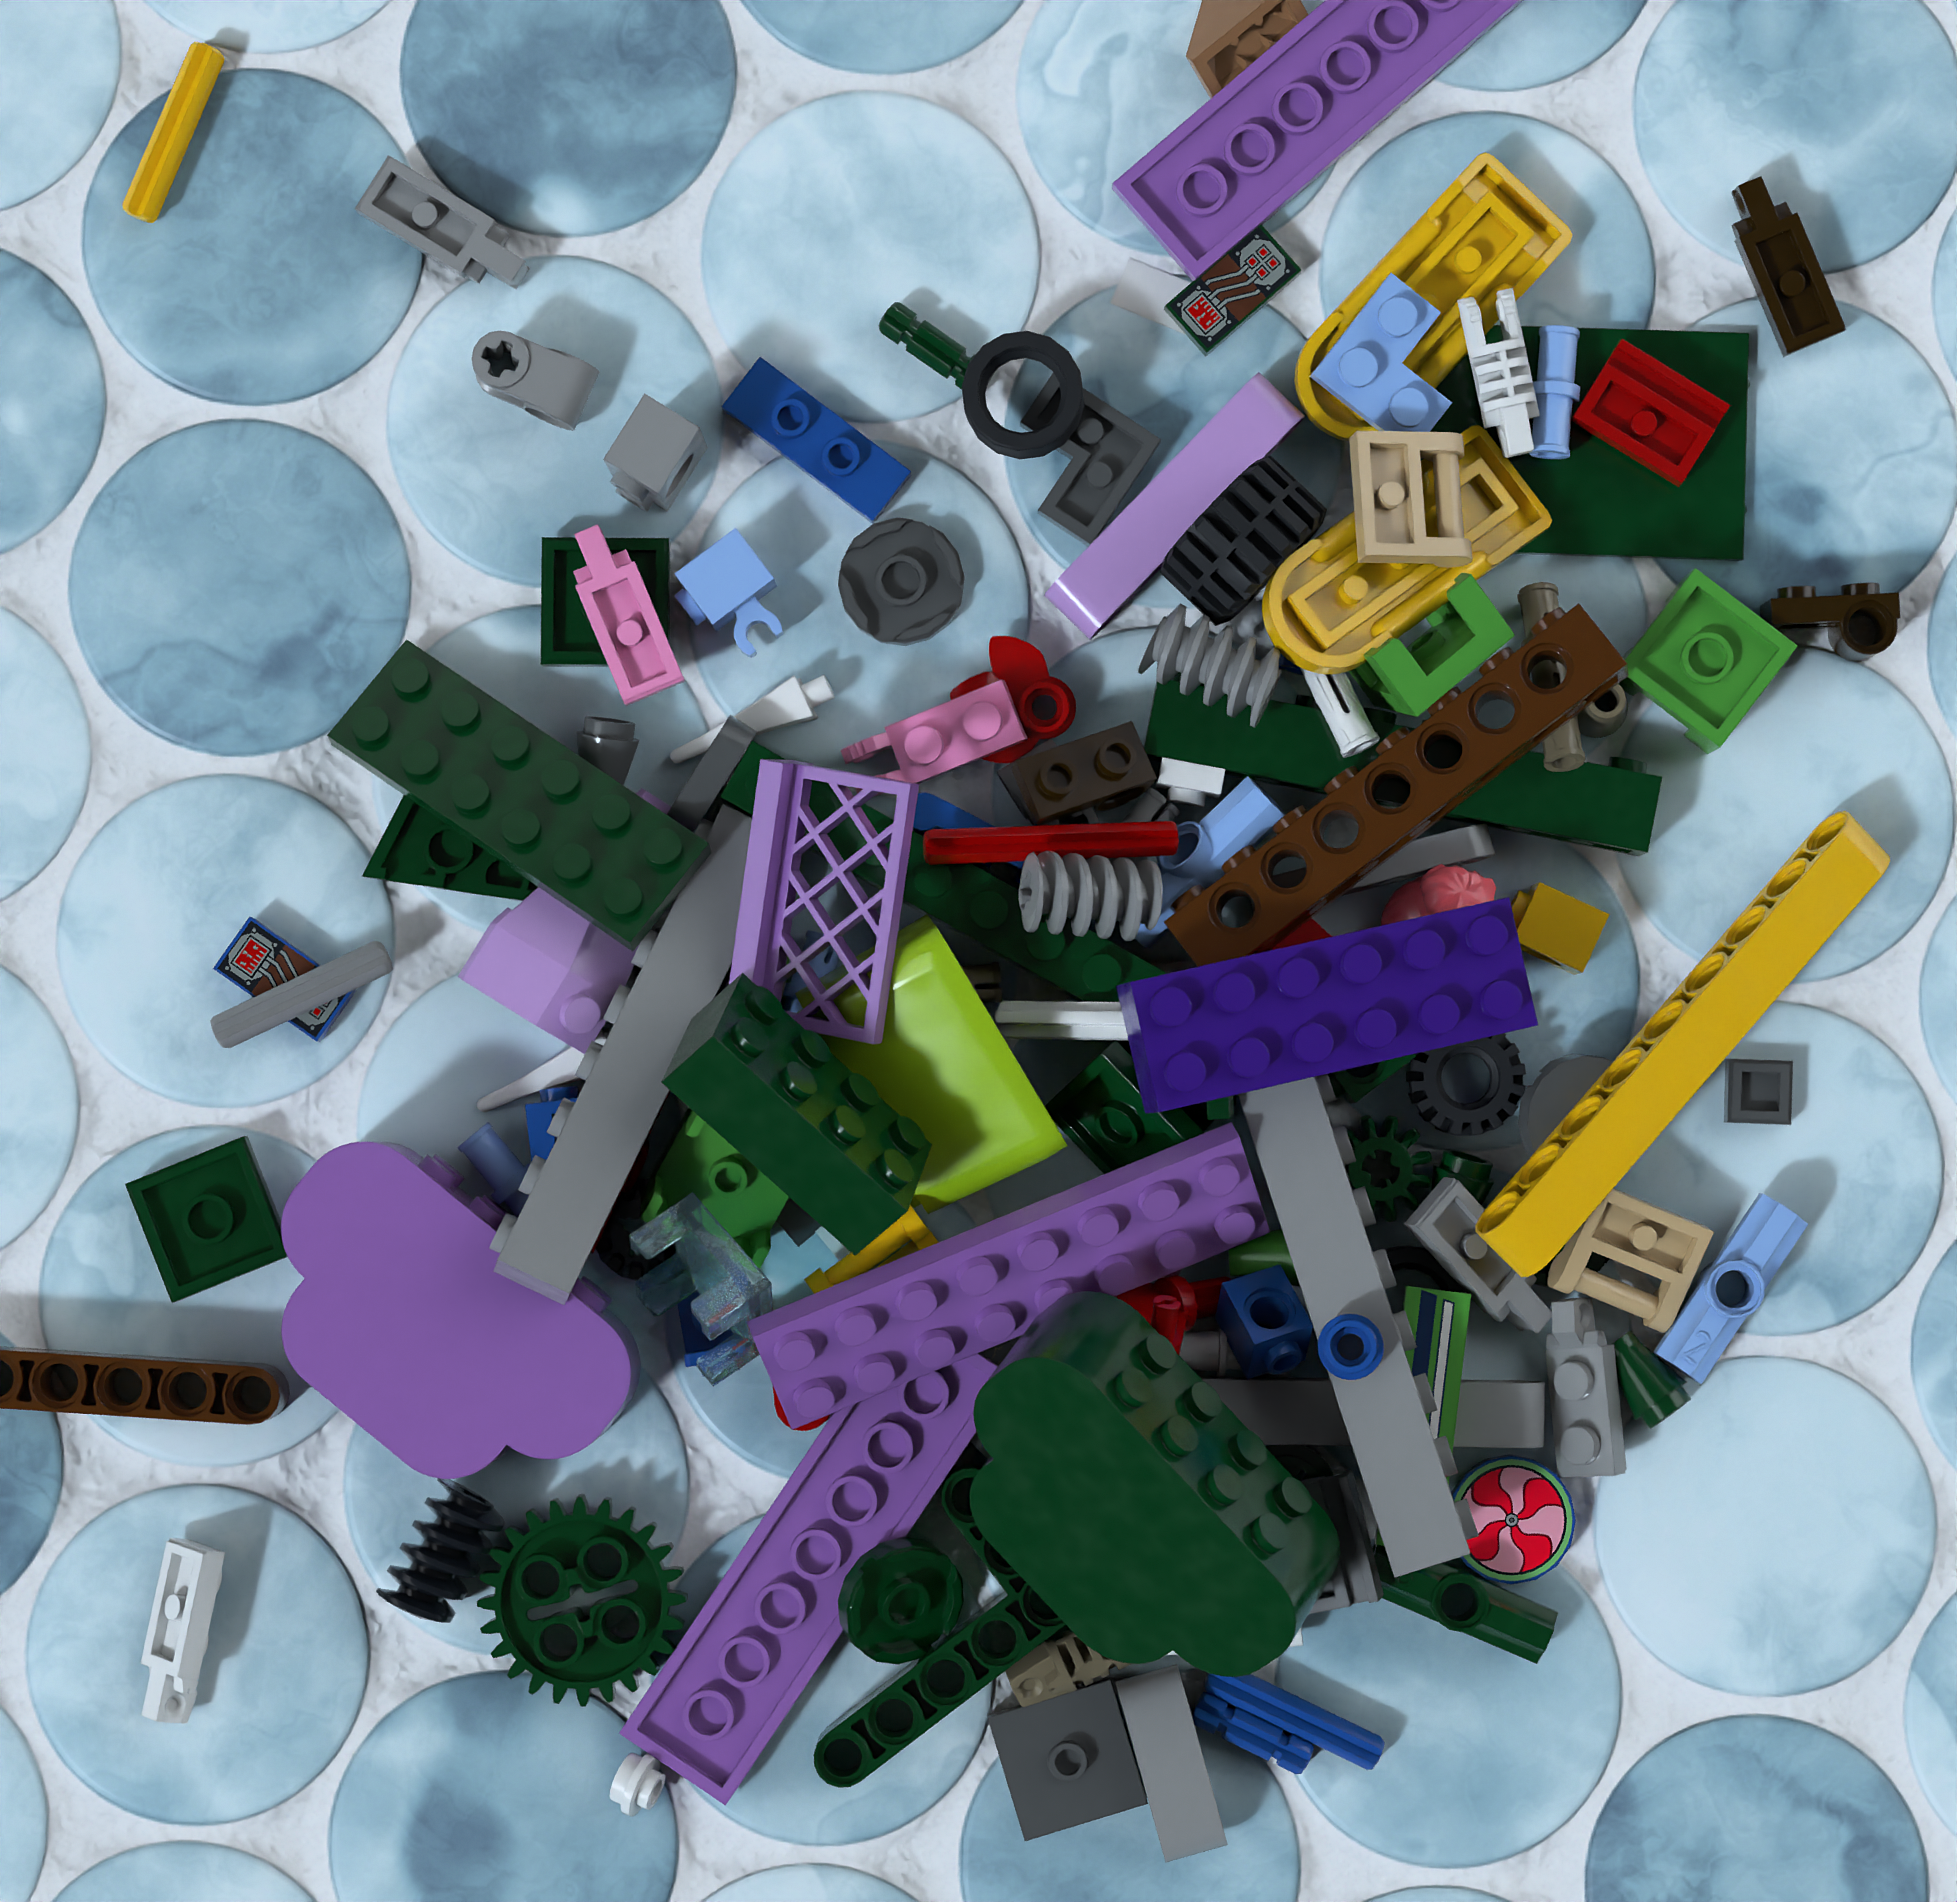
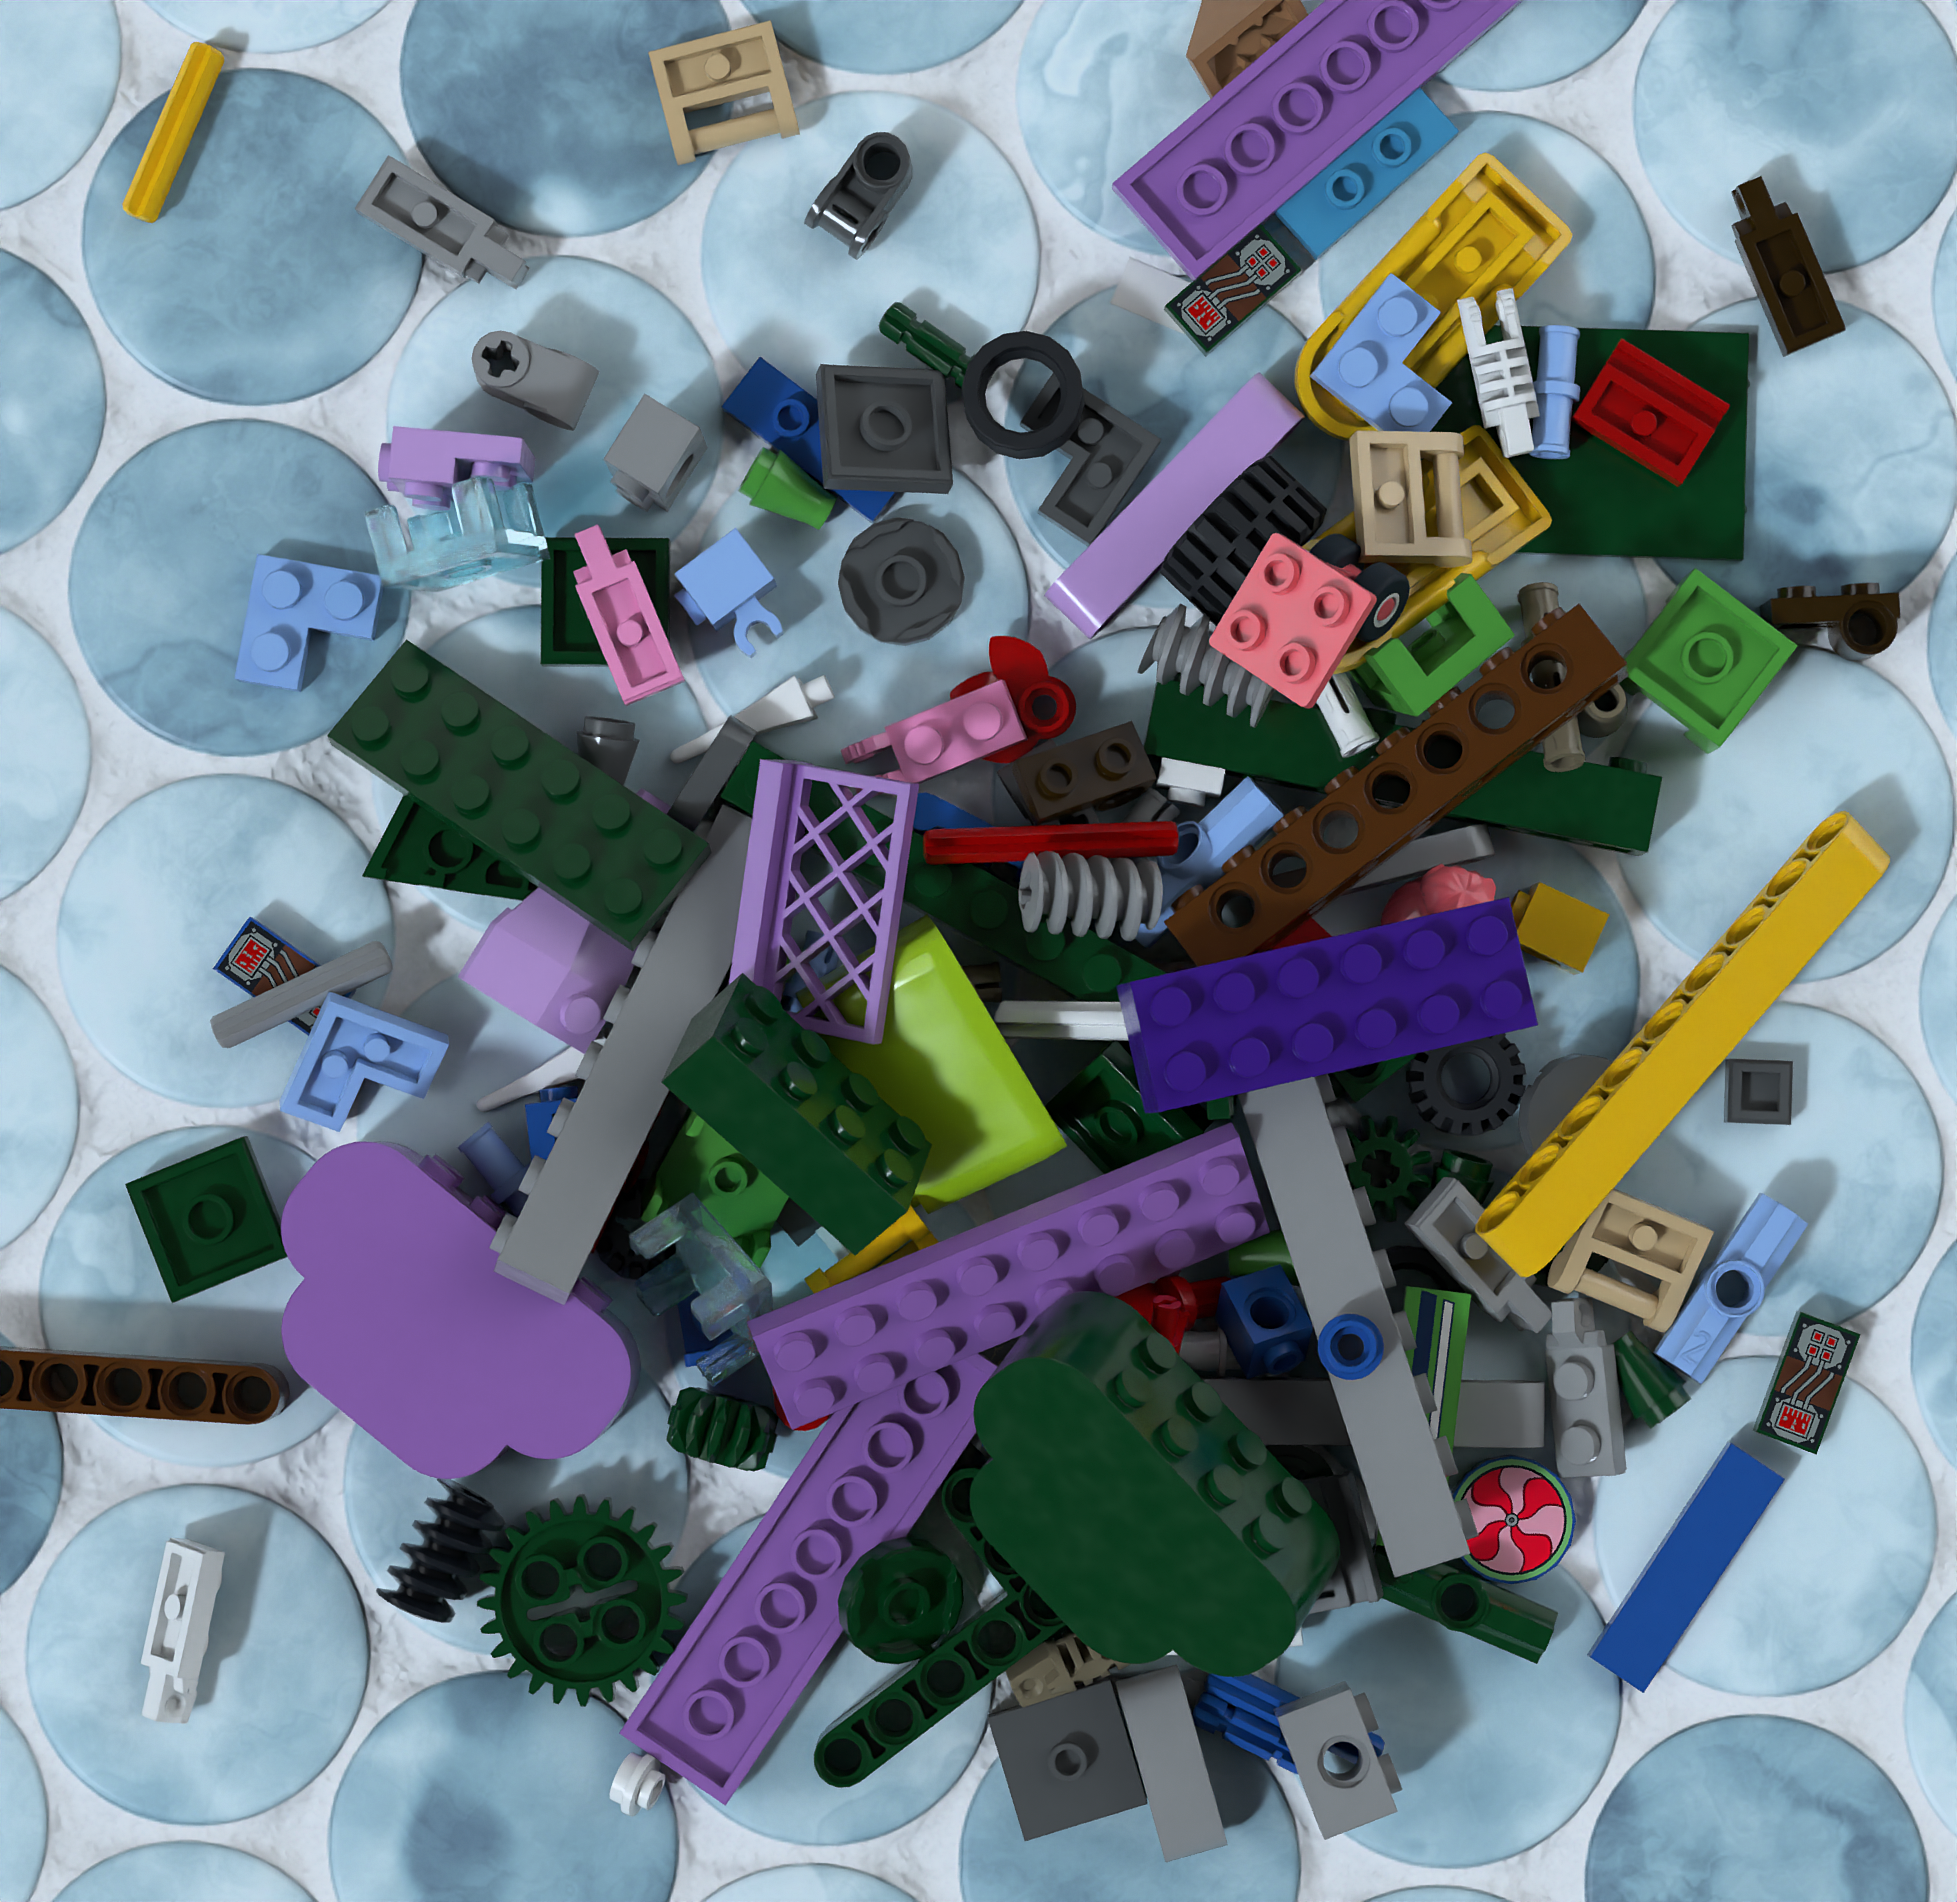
(289, 603): none -> light blue plate
(355, 1044): none -> light blue plate
(429, 462): none -> lavender plate
(454, 559): none -> clear light blue panel
(720, 72): none -> tan plate
(722, 1429): none -> dark green gear
(786, 489): none -> bright green cone
(860, 196): none -> dark grey piece
(884, 429): none -> dark grey plate
(1304, 612): none -> coral plate
(1347, 1798): none -> light grey brick
(1367, 174): none -> dark azure plate
(1685, 1567): none -> blue tile
(1806, 1382): none -> tile

